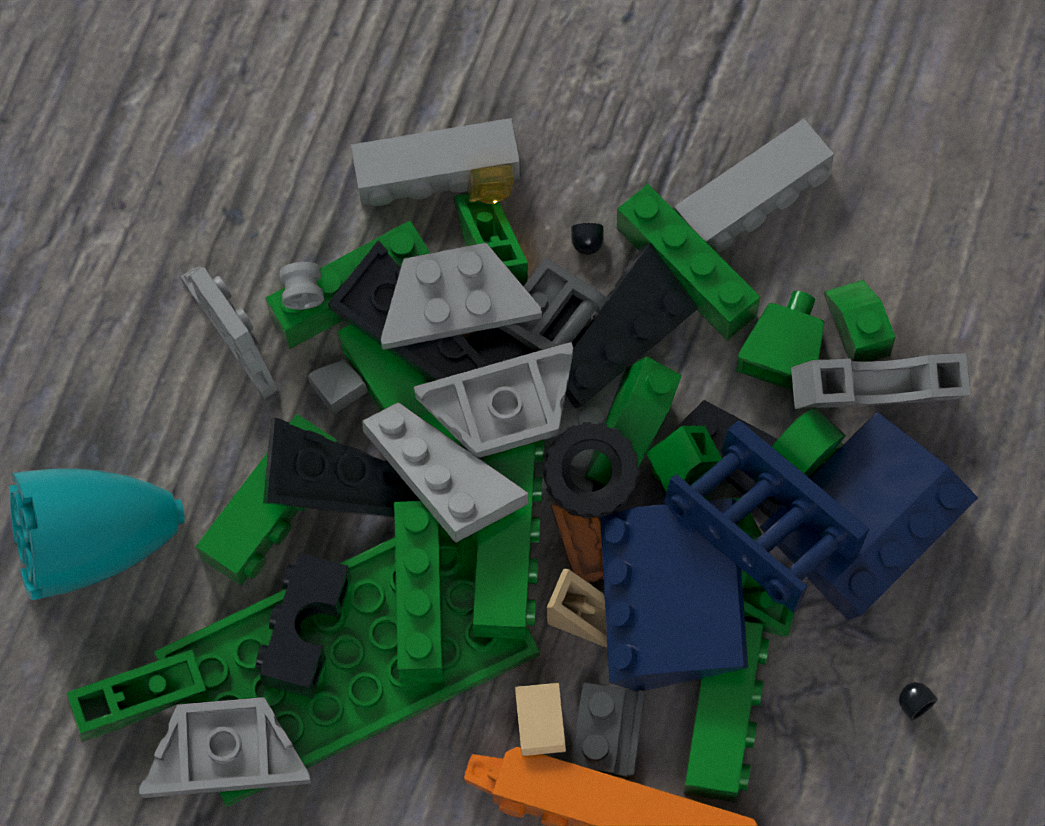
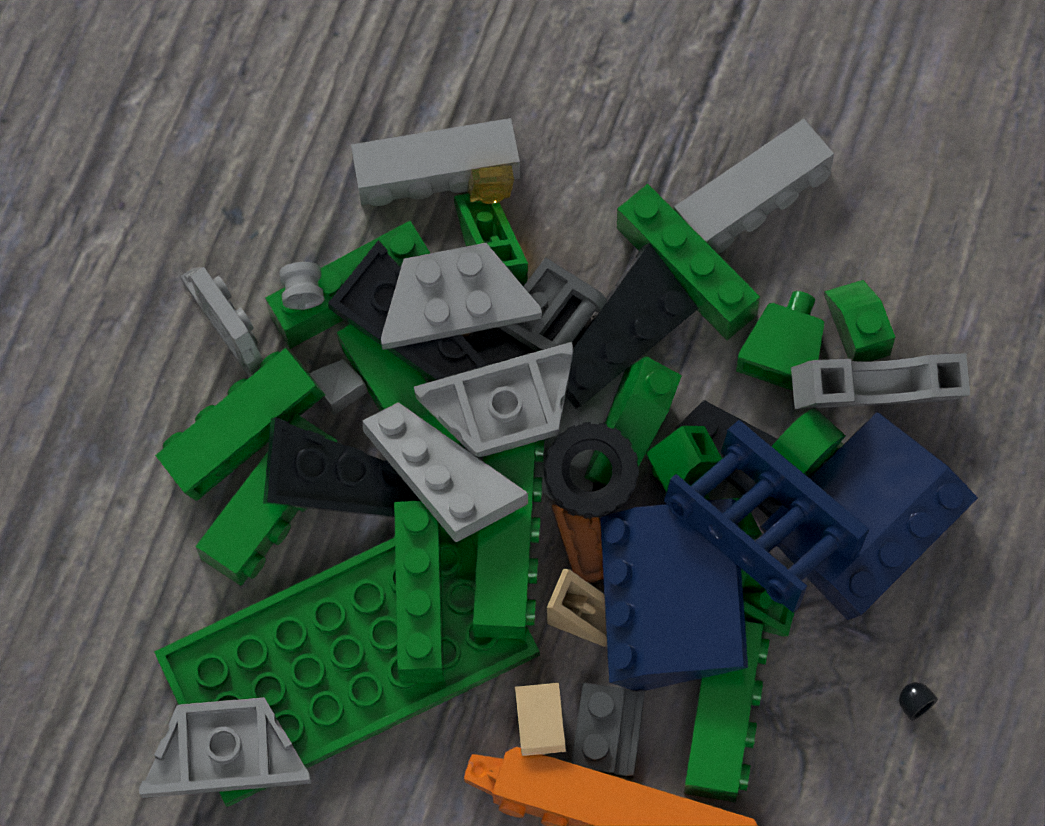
(86, 526): teal cylinder -> none
(134, 695): green slope -> none
(238, 424): none -> green brick
(311, 589): black arch -> none
(587, 237): black hinge -> none

